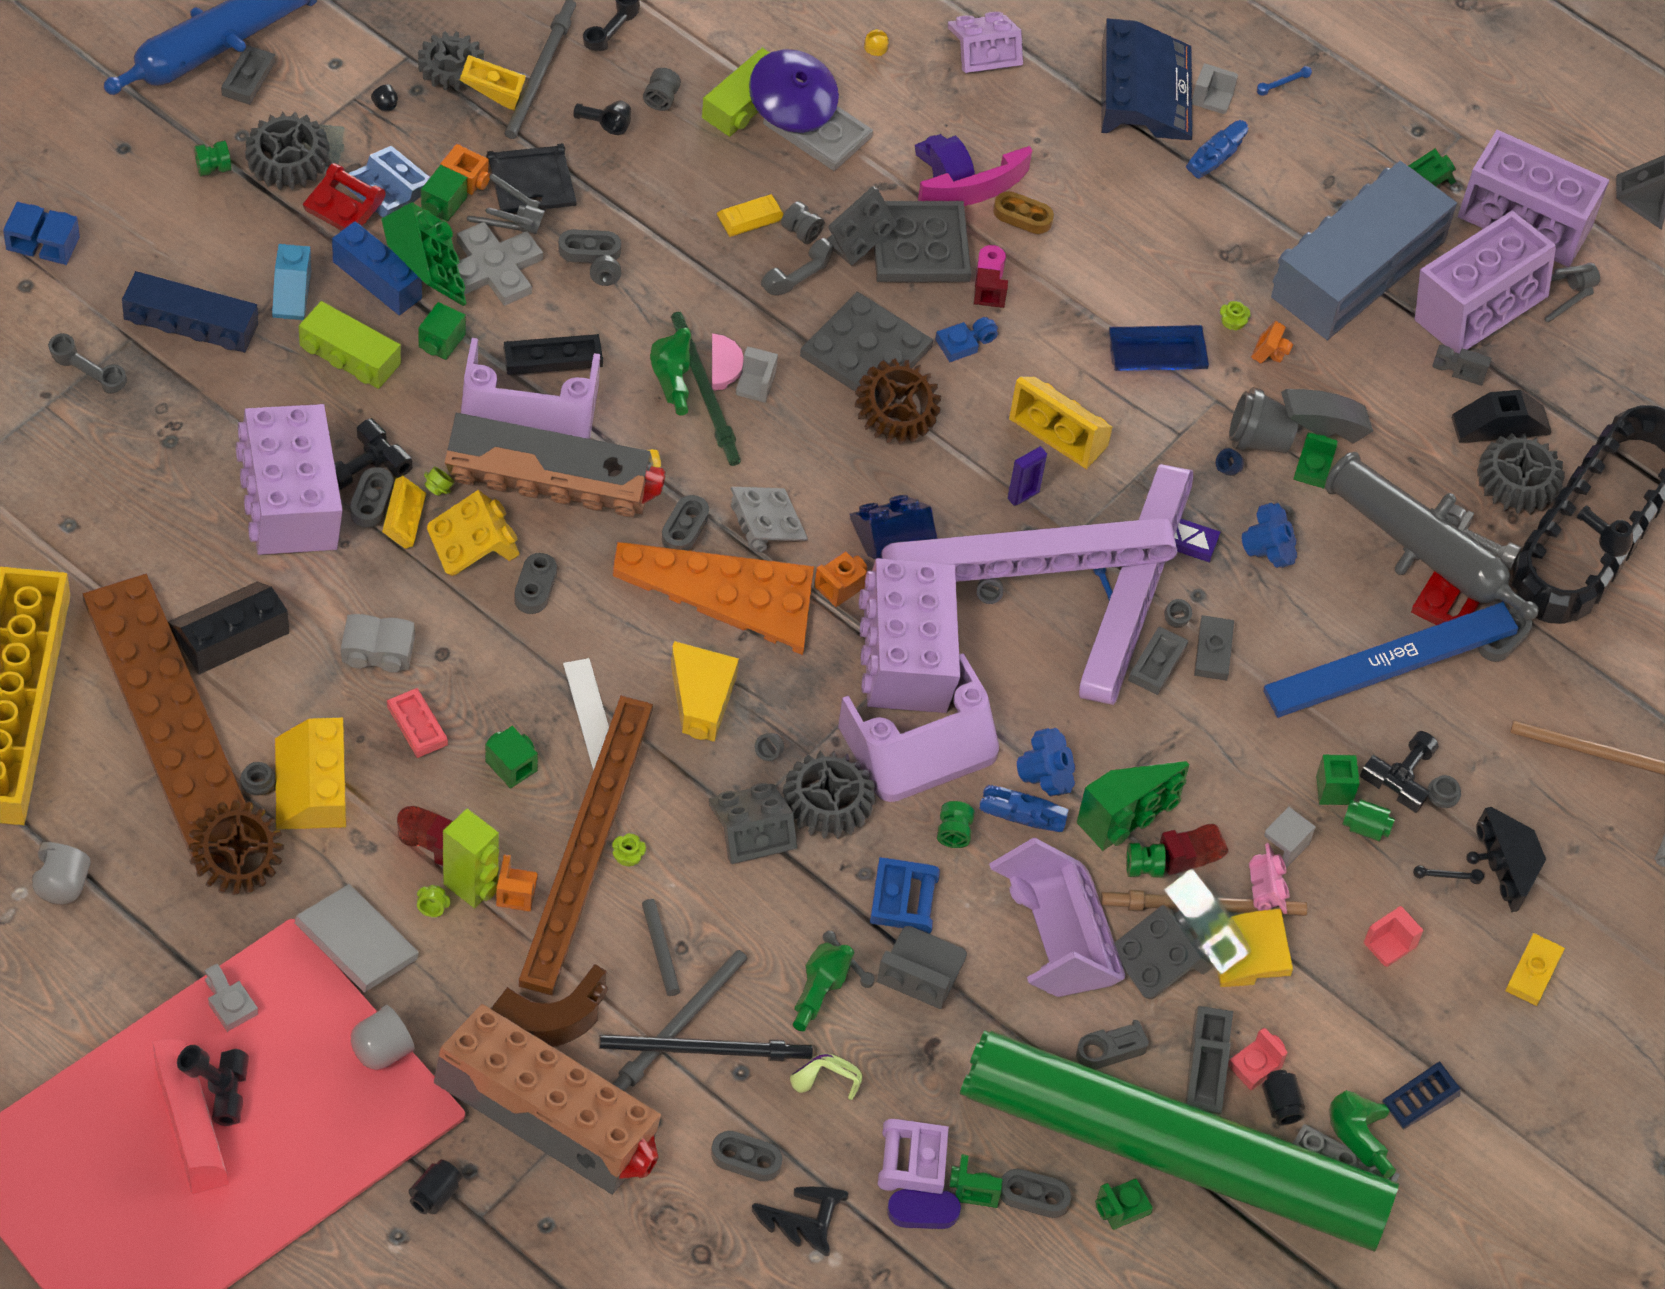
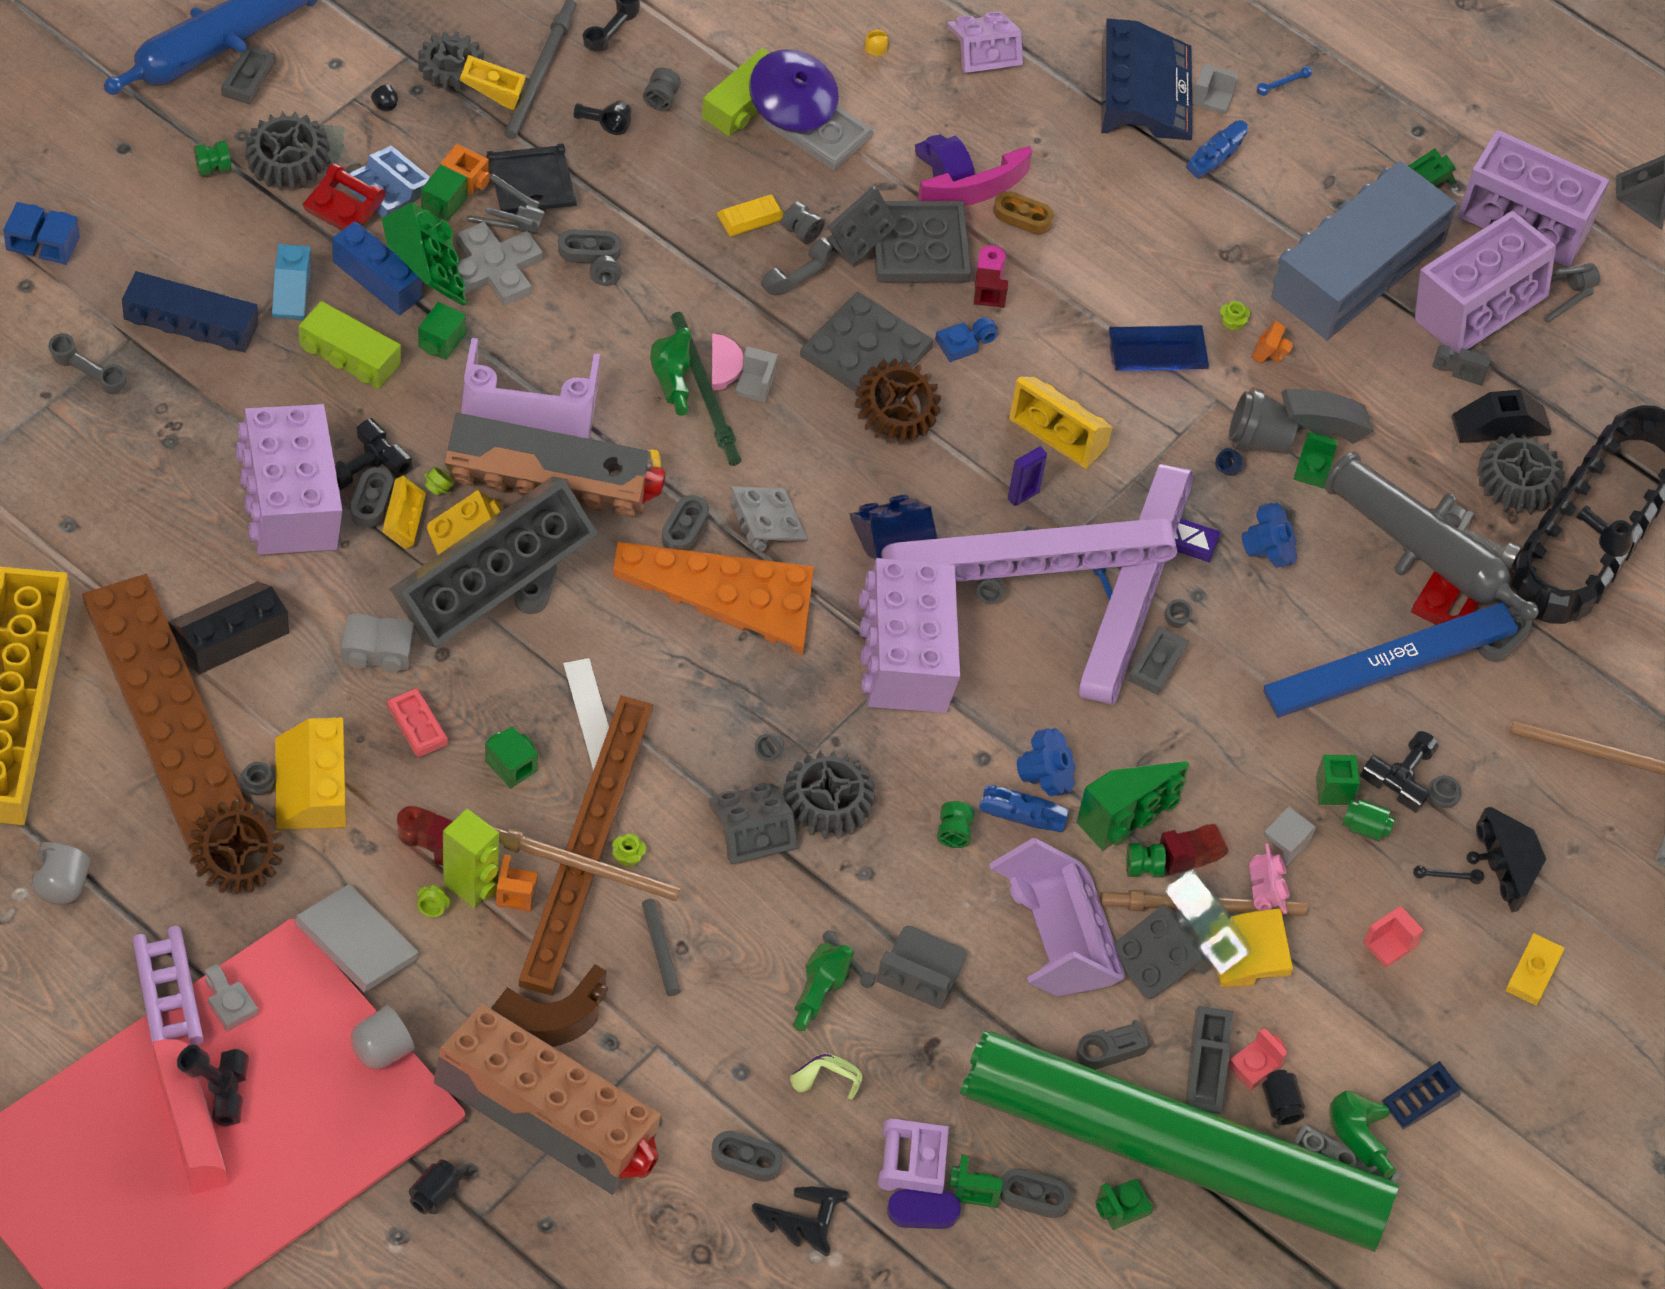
(149, 979): none -> lavender bar
(494, 561): none -> dark grey brick
(515, 841): none -> medium nougat bar
(551, 354): black plate -> none
(633, 1071): dark grey bar -> none
(702, 688): yellow slope -> none
(775, 1049): black bar -> none
(841, 578): orange brick -> none
(893, 891): blue plate -> none
(928, 754): lavender windscreen -> none
(1214, 647): dark grey plate -> none

